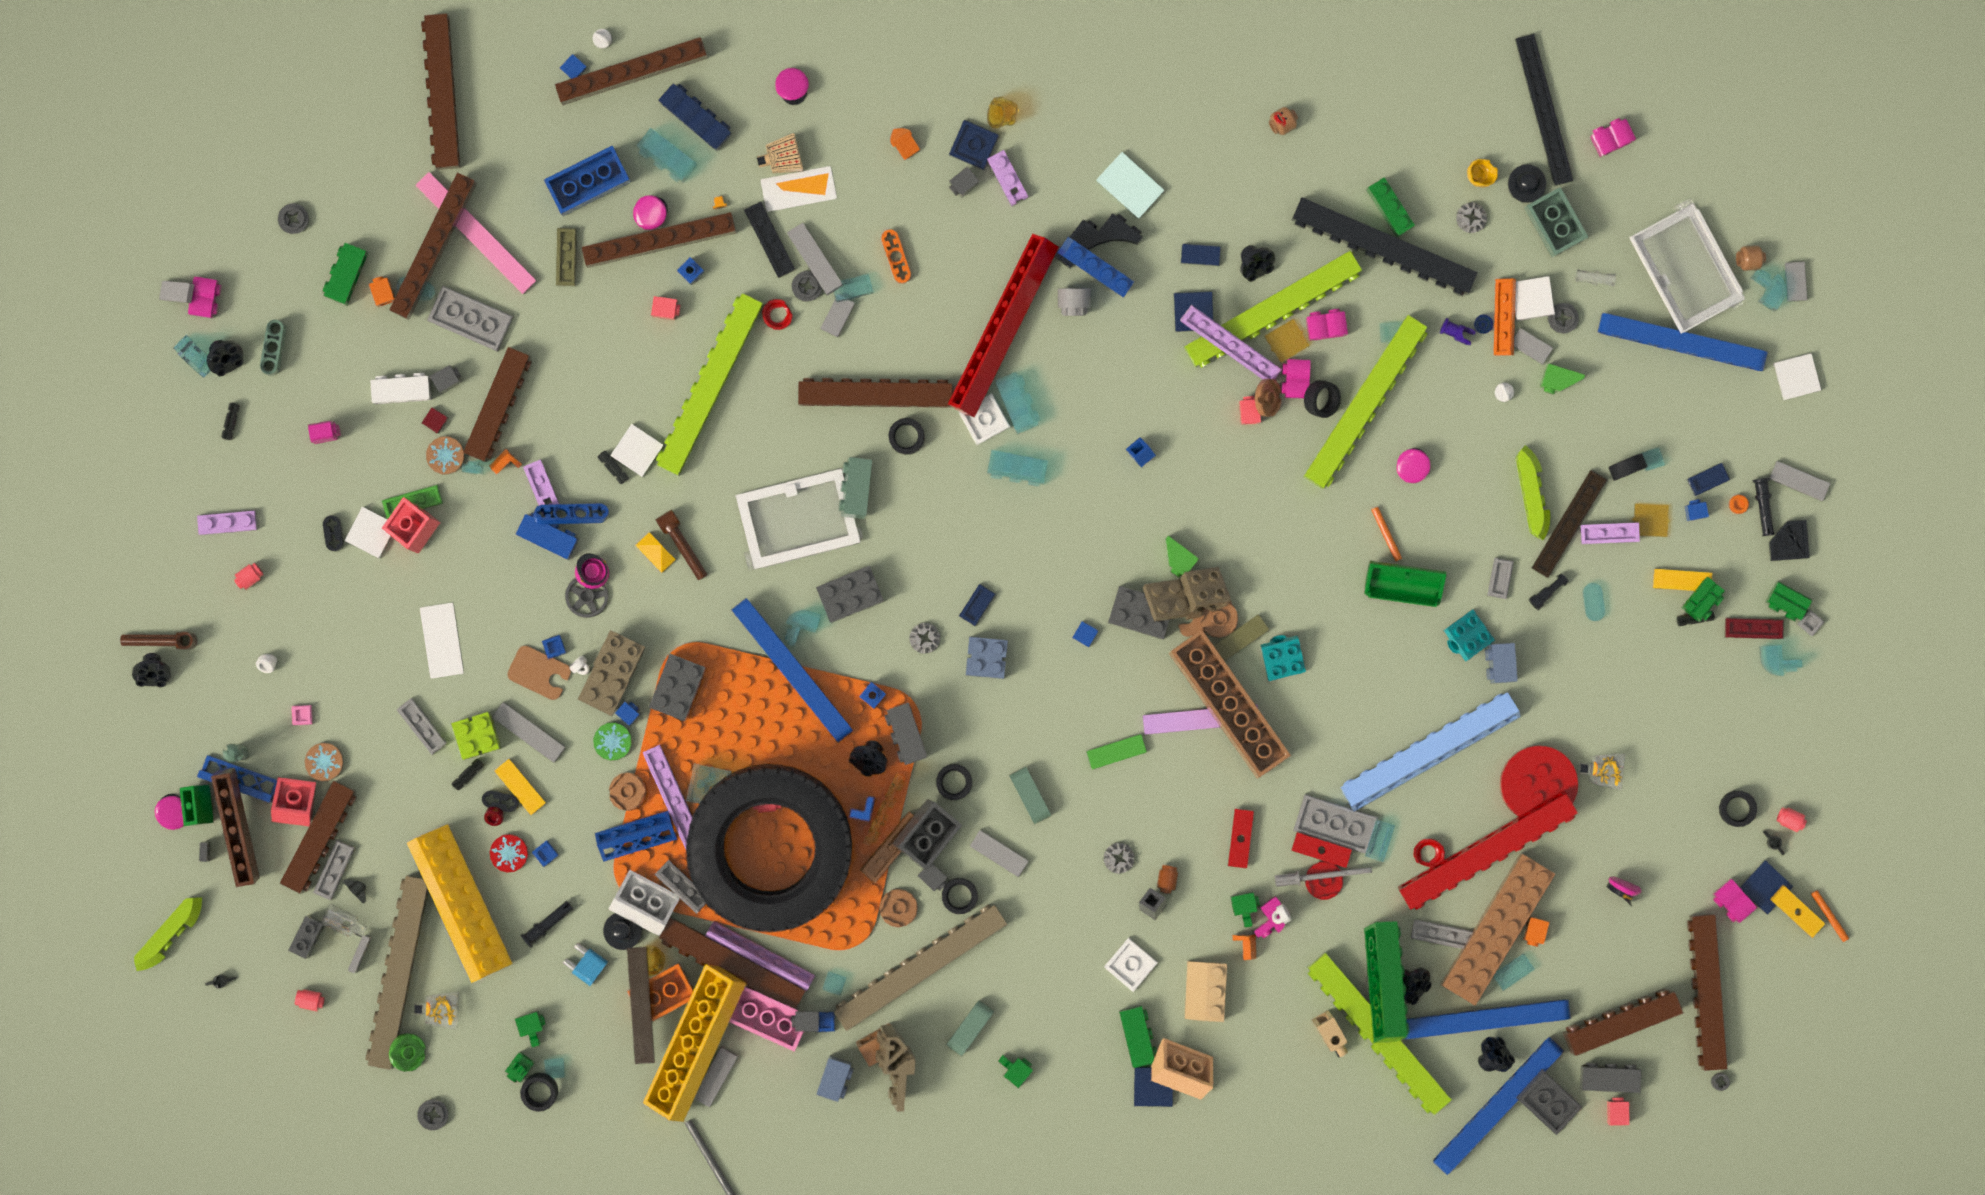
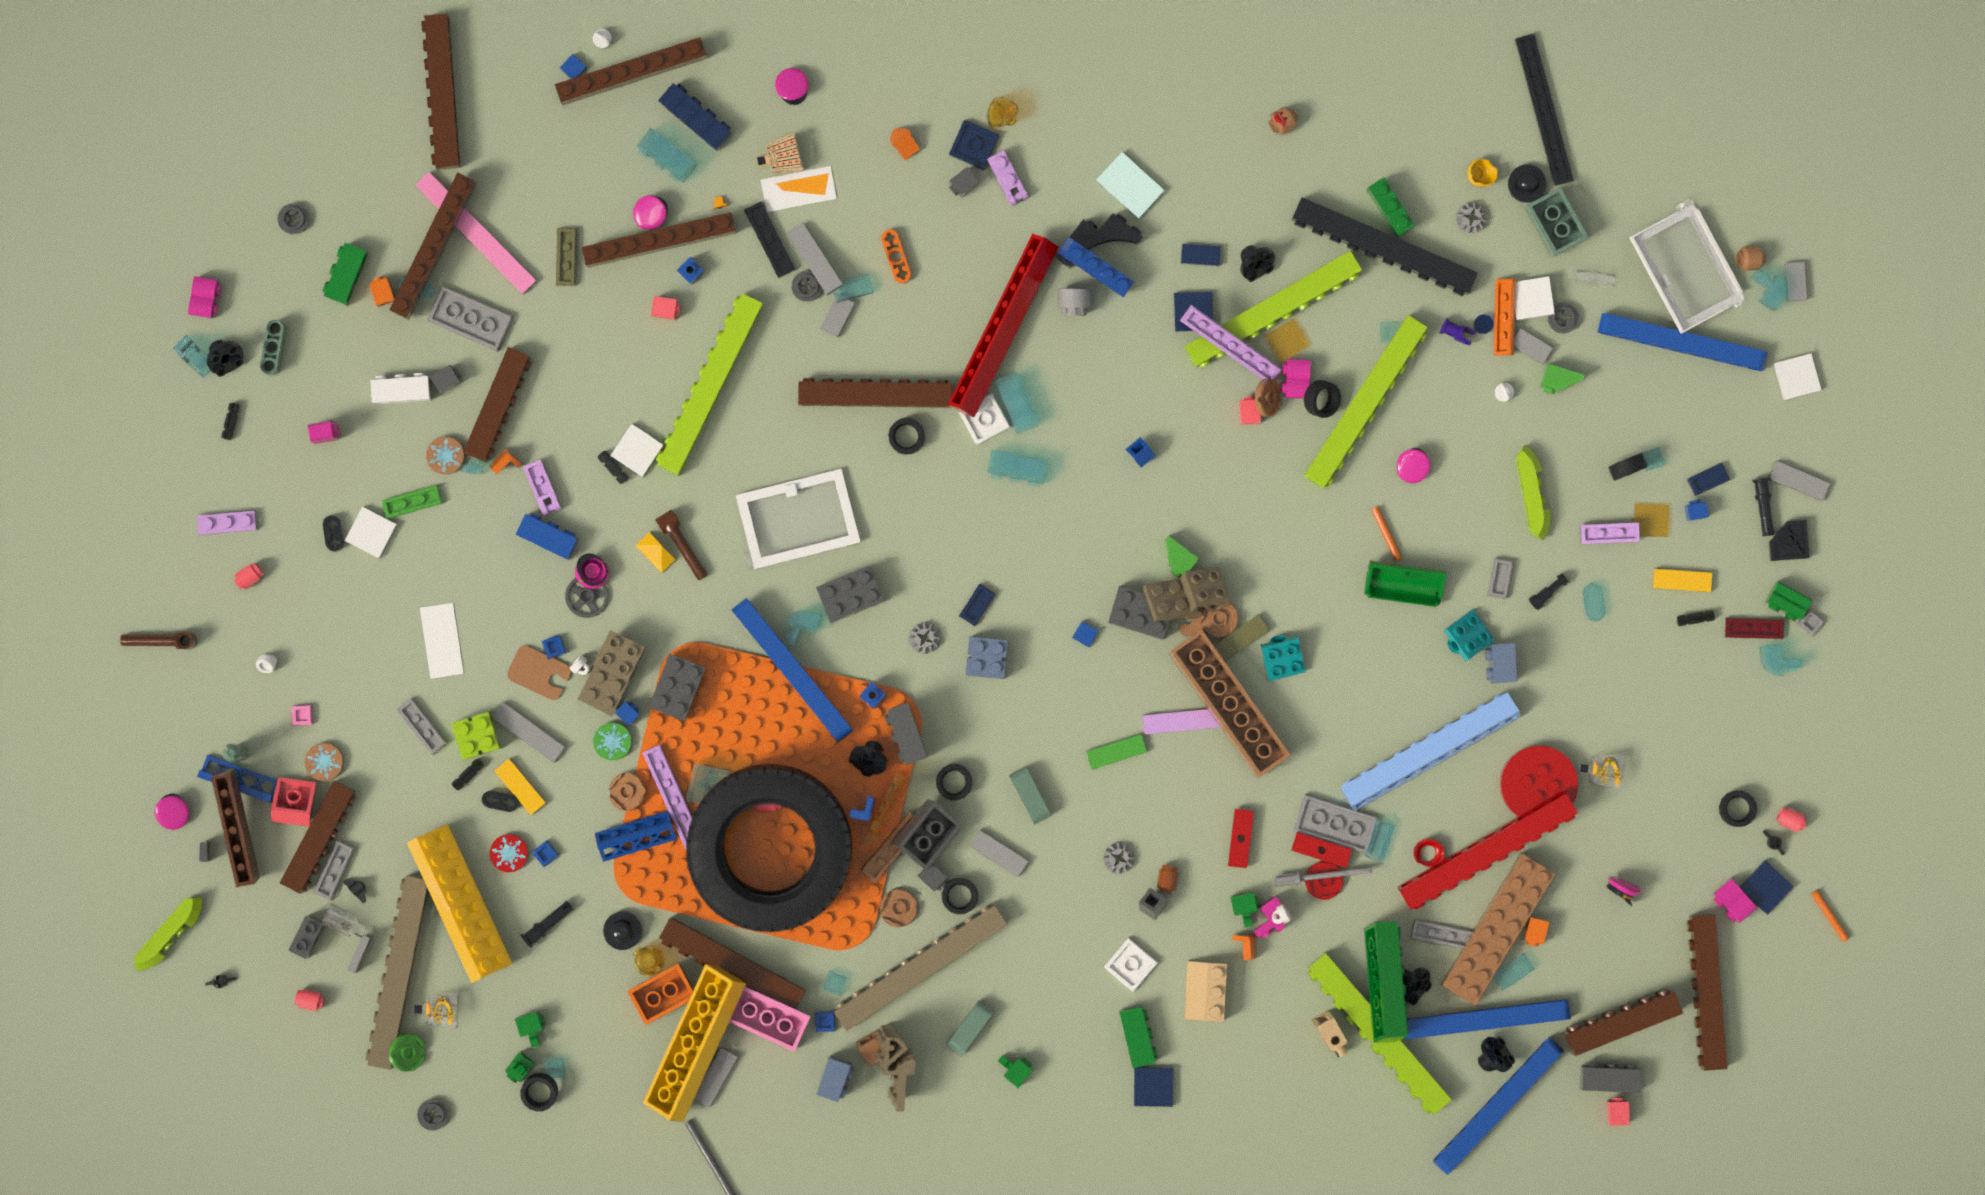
(151, 671): black plate -> none
(176, 291): light grey tile -> none
(196, 805): green brick -> none
(411, 525): coral slope -> none
(434, 420): dark red tile -> none
(494, 816): dark red tile -> none
(570, 510): blue beam -> none
(587, 181): blue brick -> none
(588, 967): dark azure piece -> none
(640, 1005): dark brown tile -> none
(644, 902): white slope -> none
(680, 885): light grey tile -> none
(760, 955): lavender tile -> none
(769, 306): red piece -> none
(806, 1021): dark grey brick -> none
(855, 488): sand green brick -> none
(1183, 1069): light nougat slope -> none
(1326, 325): dark pink brick -> none
(1549, 1102): dark grey tile -> none
(1569, 523): dark brown tile -> none
(1612, 137): dark pink brick -> none
(1703, 599): green brick -> none
(1715, 1085): dark grey bush -> none
(1738, 504): orange tile -> none
(1804, 918): yellow tile -> none

